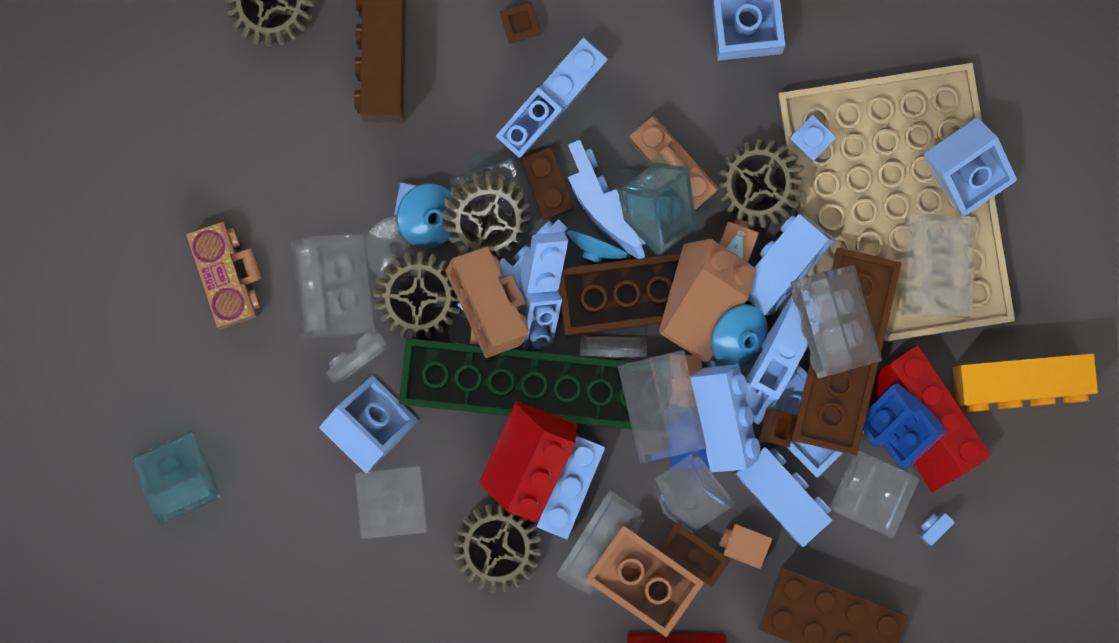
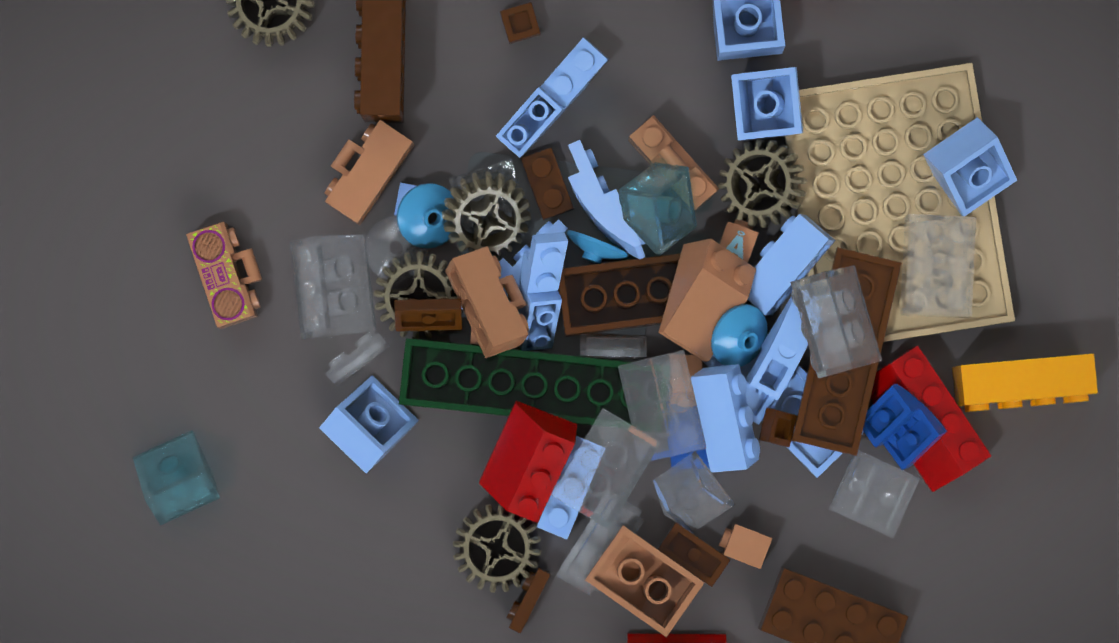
(378, 163): none -> nougat piece
(390, 502): clear plate -> none
(428, 314): none -> reddish brown plate
(521, 611): none -> reddish brown plate
(605, 468): none -> clear slope
(767, 104): none -> light blue slope
(785, 496): light blue brick -> none
(812, 138): light blue plate -> none
(935, 527): light blue plate -> none

